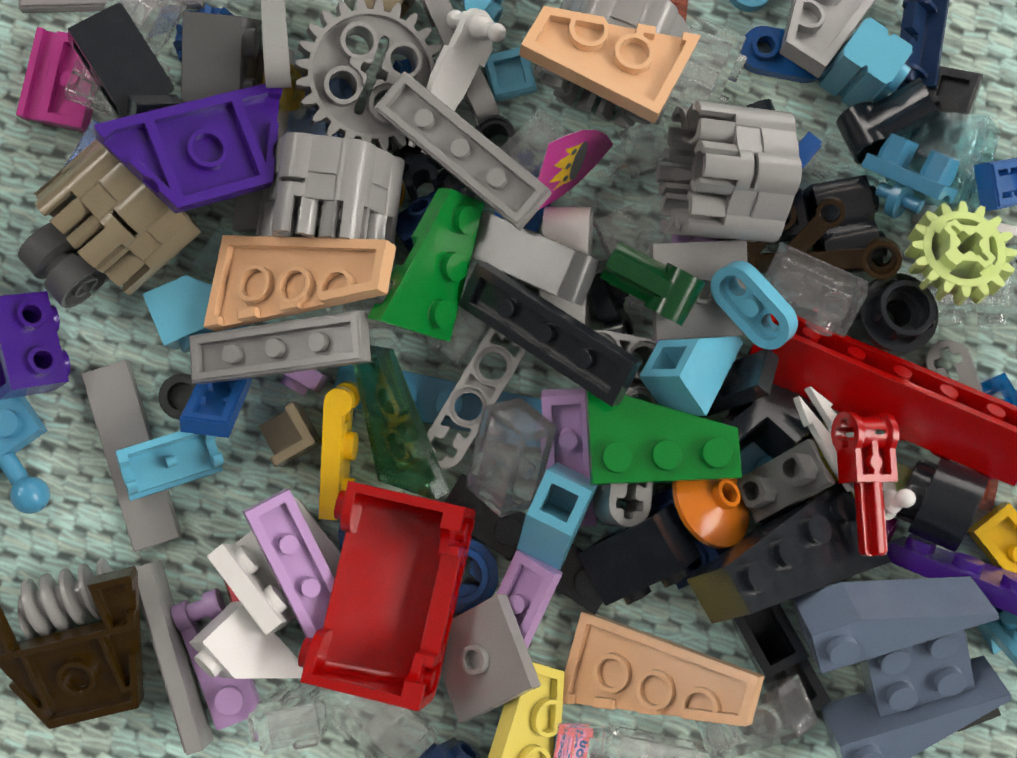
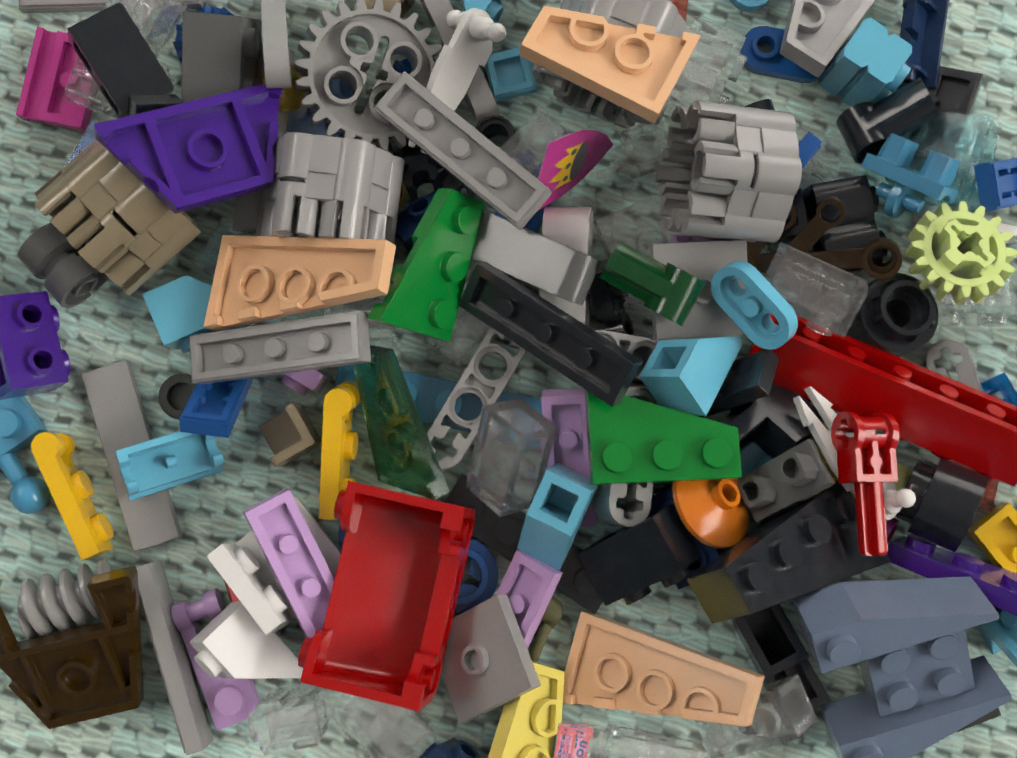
(72, 494): none -> yellow plate
(550, 620): none -> olive hand

